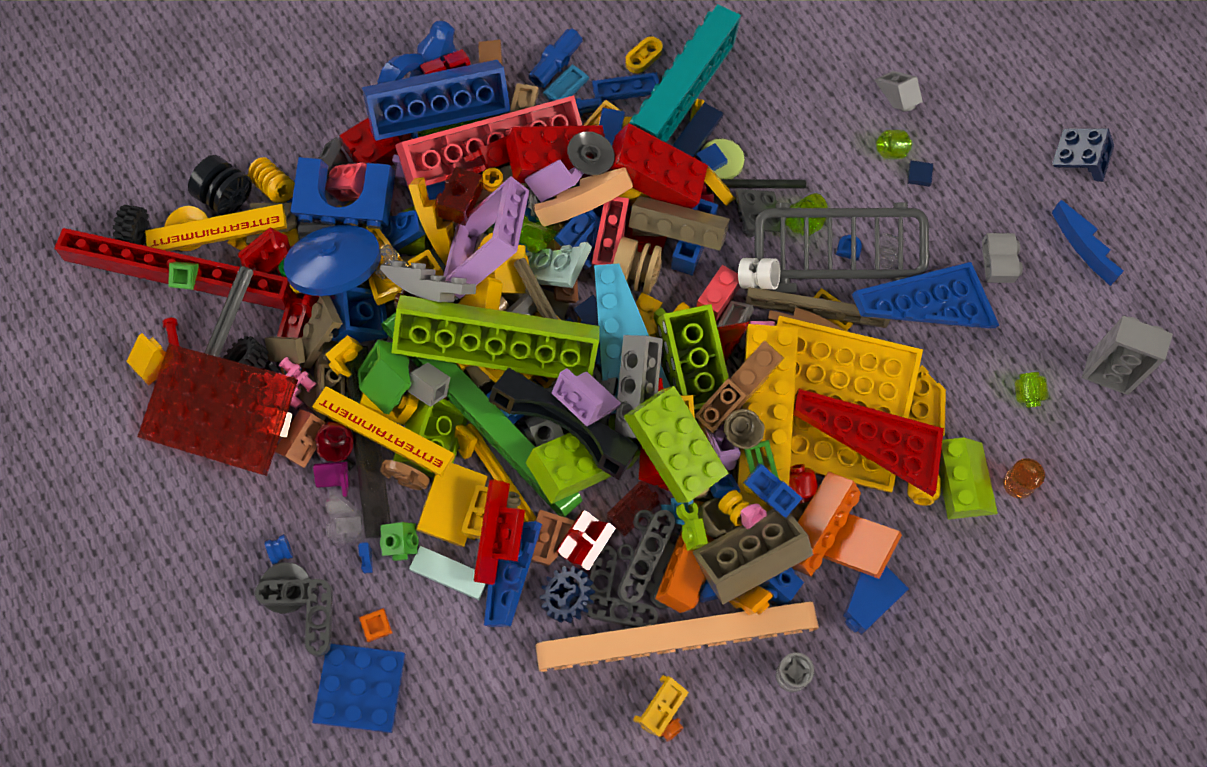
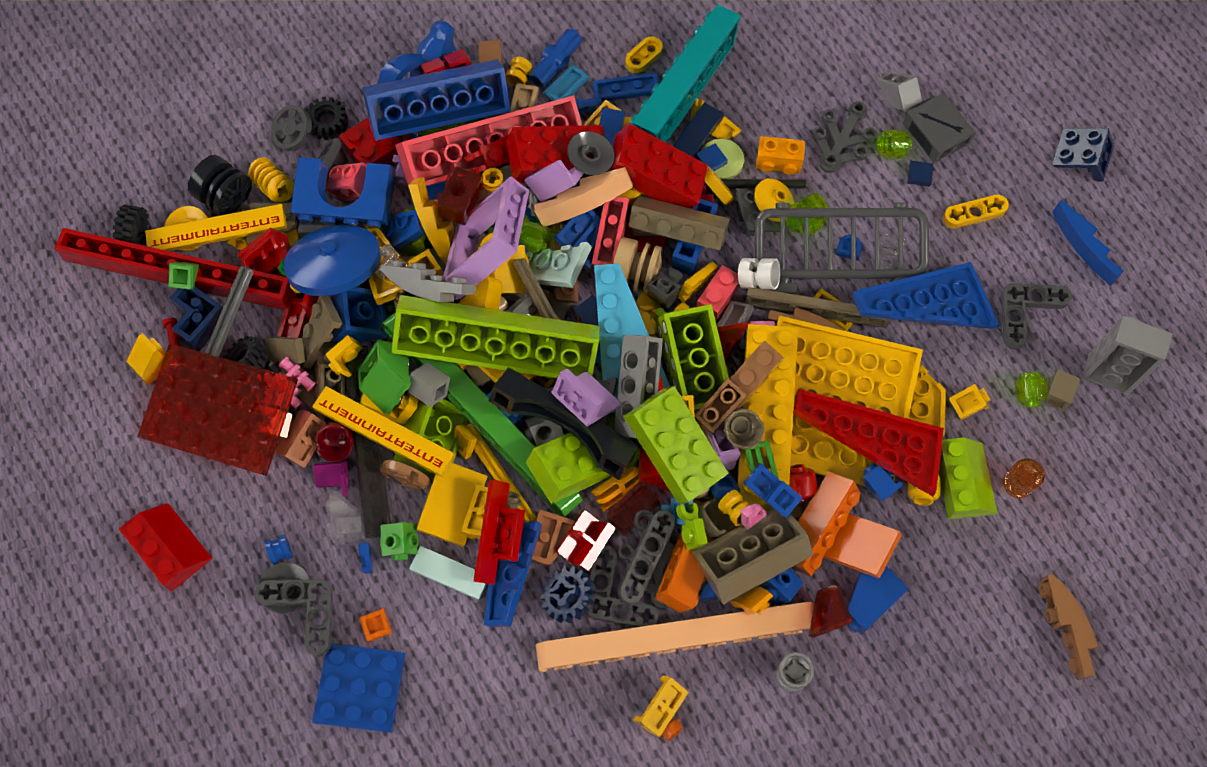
(165, 545): none -> red slope
(199, 317): none -> dark blue brick
(291, 128): none -> dark grey piece
(325, 107): none -> black tyre
(518, 71): none -> yellow wheel
(614, 490): none -> light orange arm
(666, 287): none -> dark grey slope
(697, 281): none -> yellow tile
(725, 129): none -> yellow tile
(770, 192): none -> yellow dish
(780, 155): none -> light orange bracket
(829, 612): none -> clear red slope
(842, 139): none -> dark grey plant
(880, 482): none -> blue brick
(938, 127): none -> dark grey brick
(970, 401): none -> yellow bracket
(982, 204): none -> yellow beam
(1001, 258): light grey brick -> none
(1019, 306): none -> dark grey beam
(1061, 390): none -> dark tan panel
(1067, 614): none -> medium nougat slope

